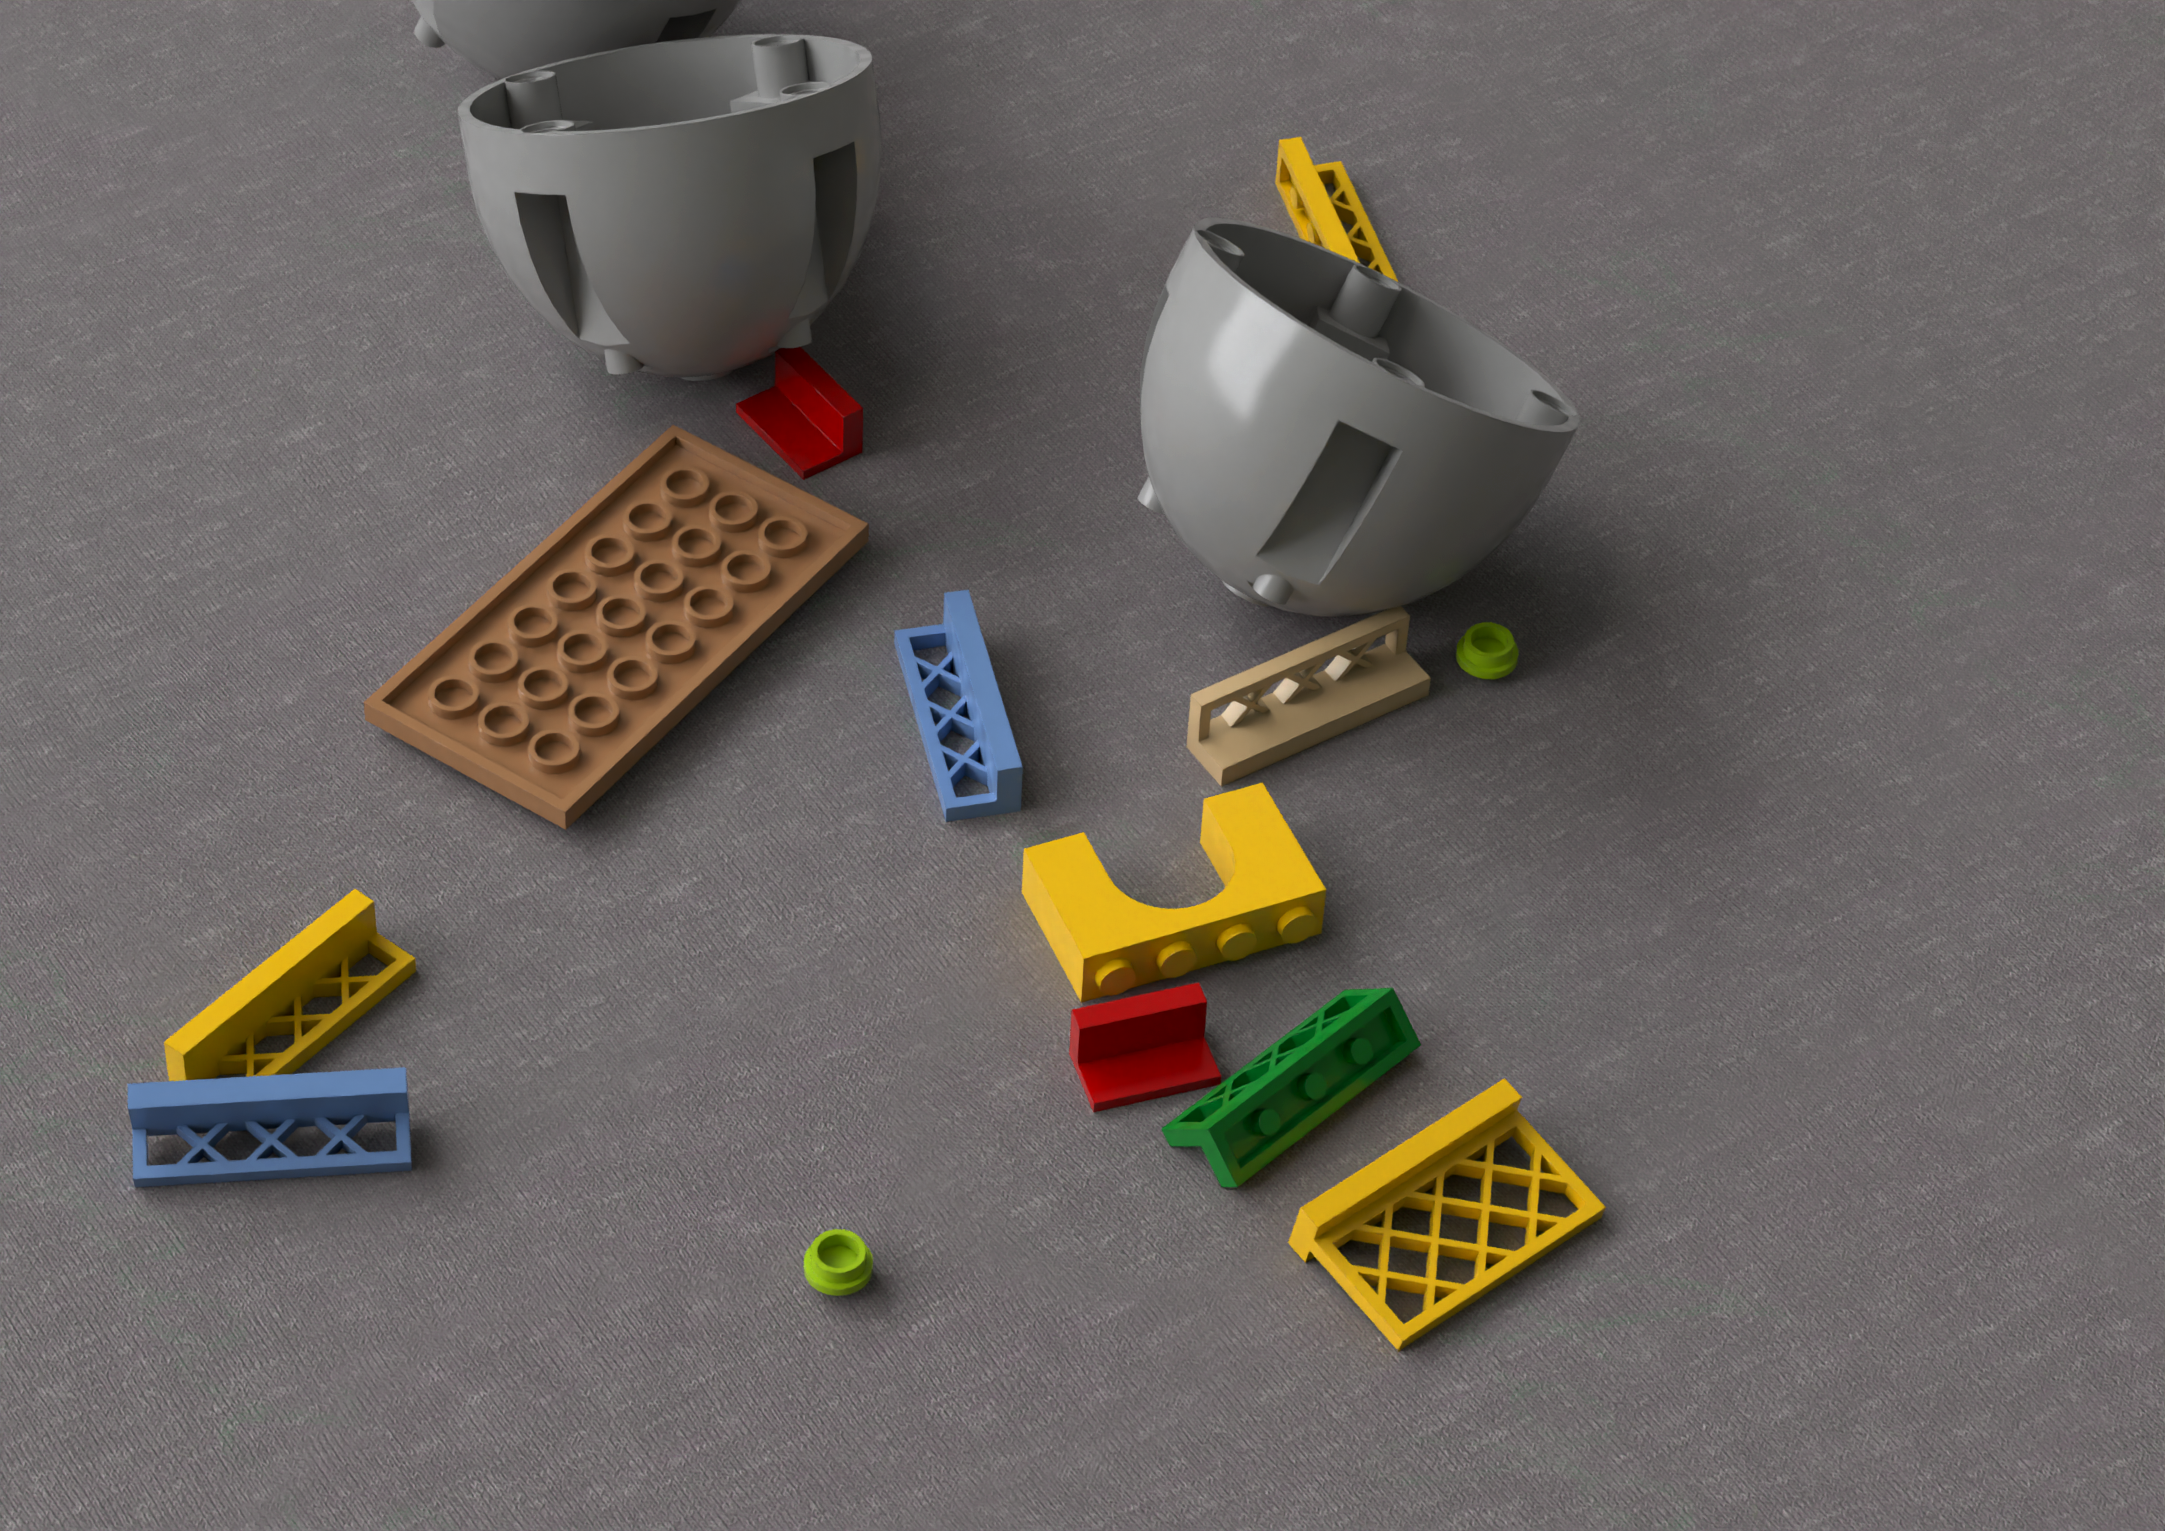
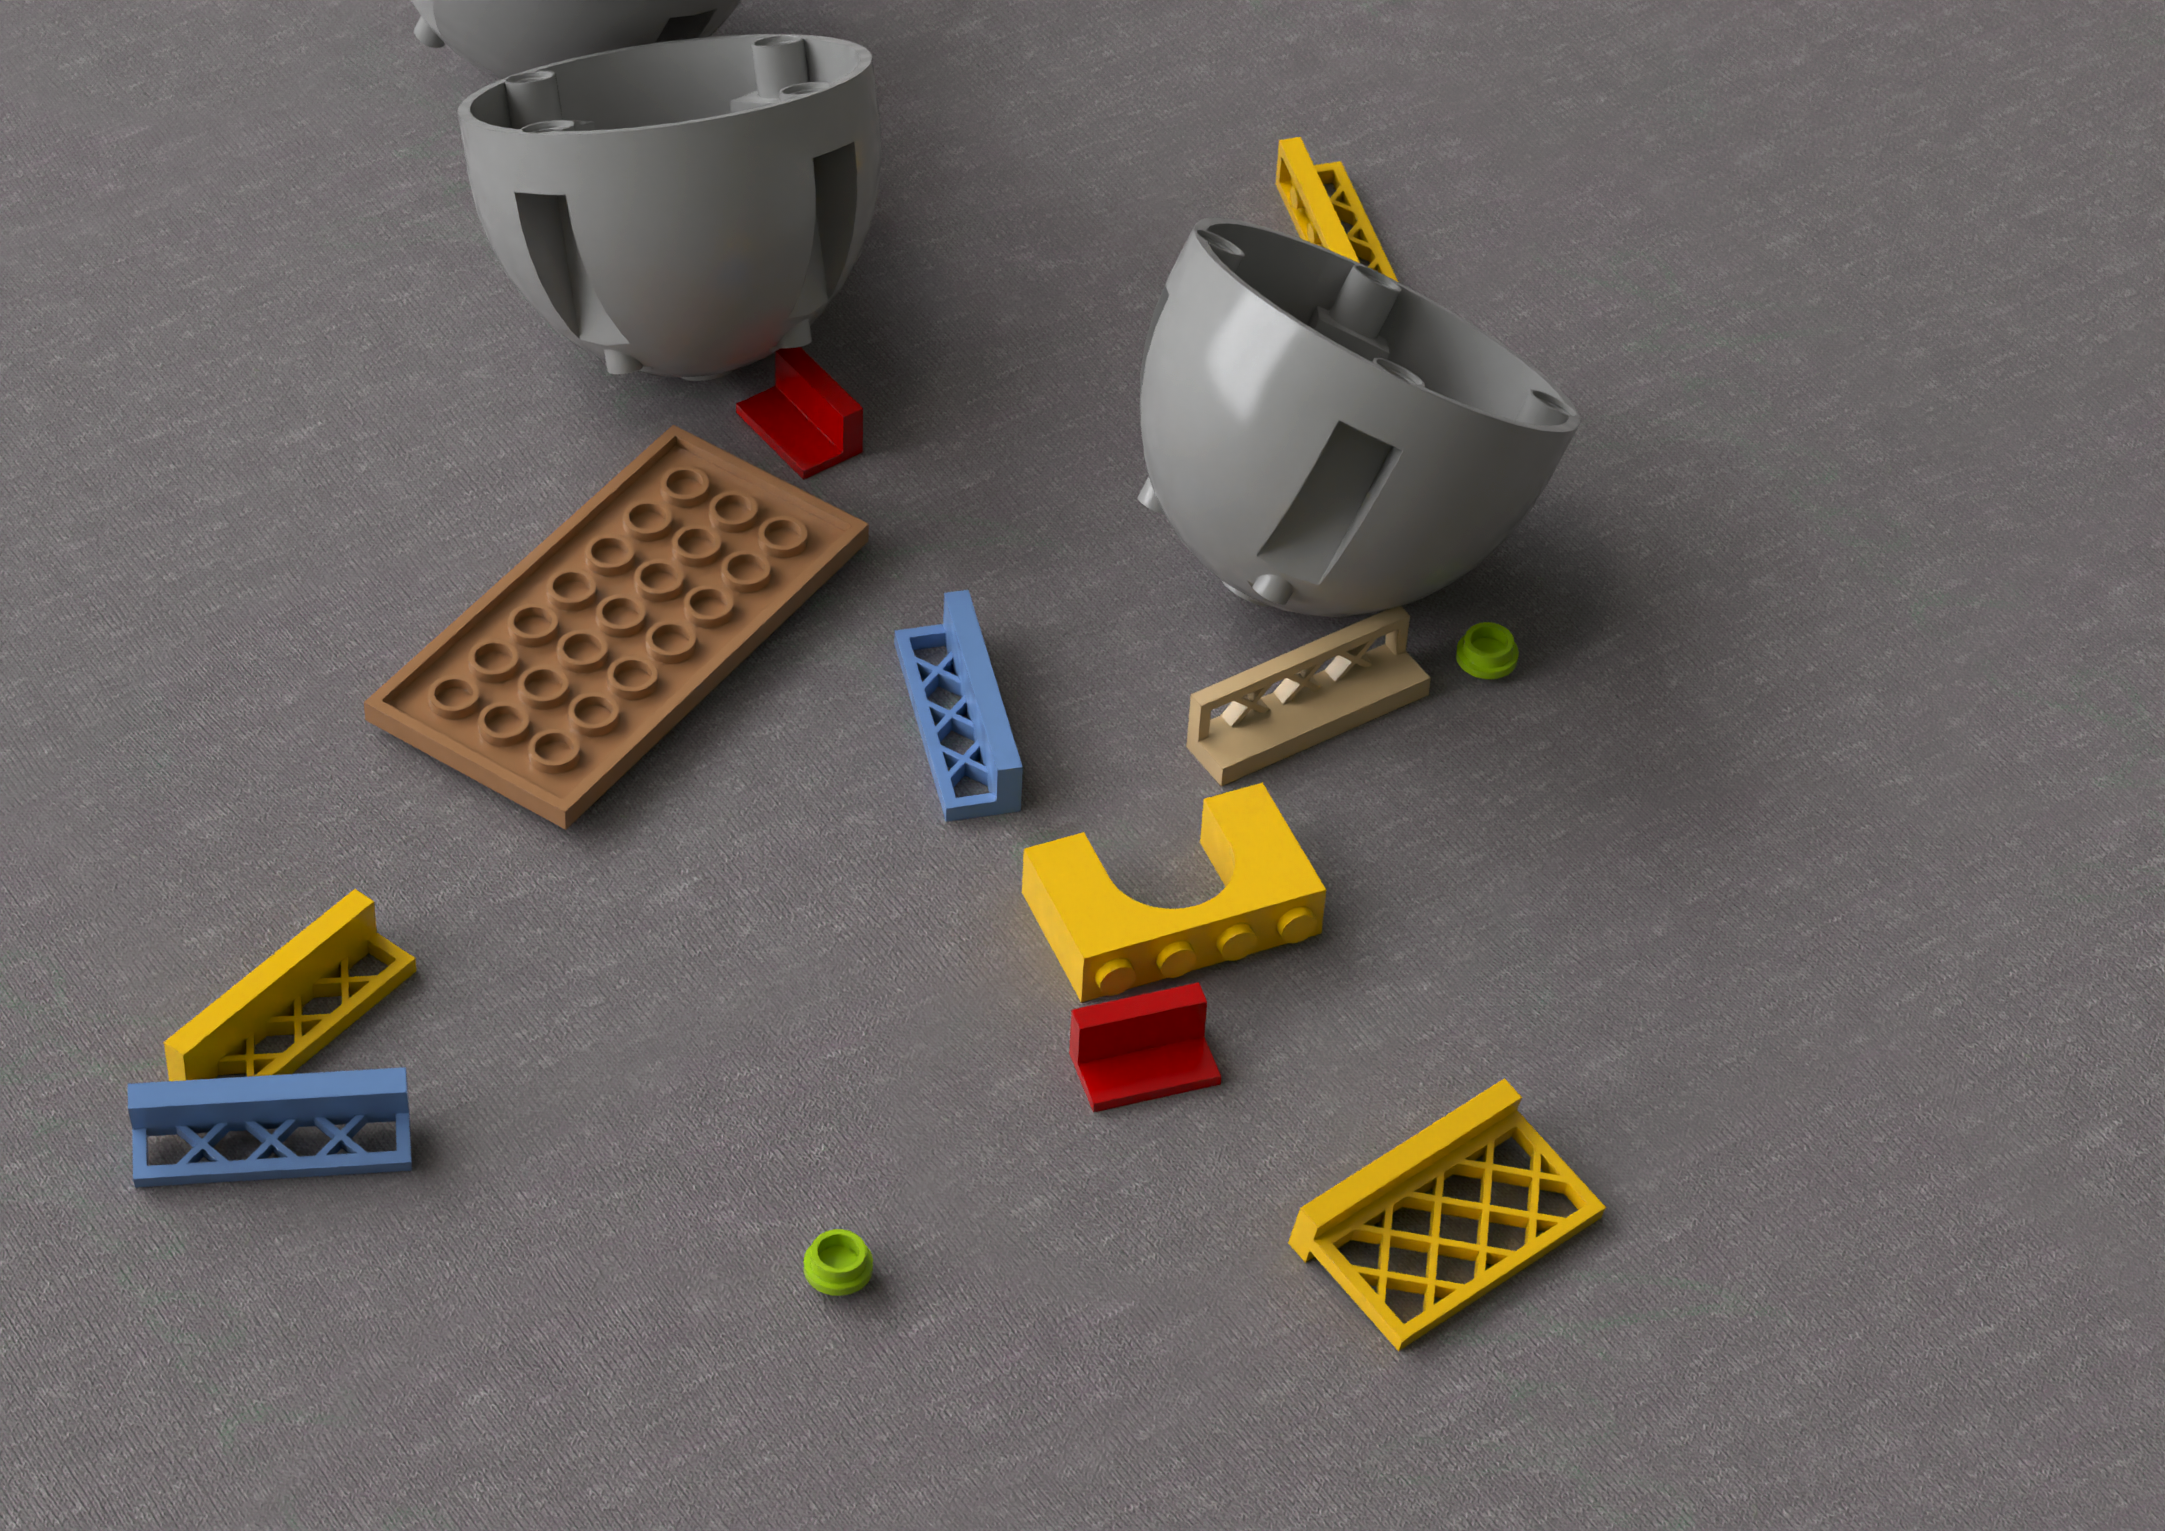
(1296, 1083): green fence -> none

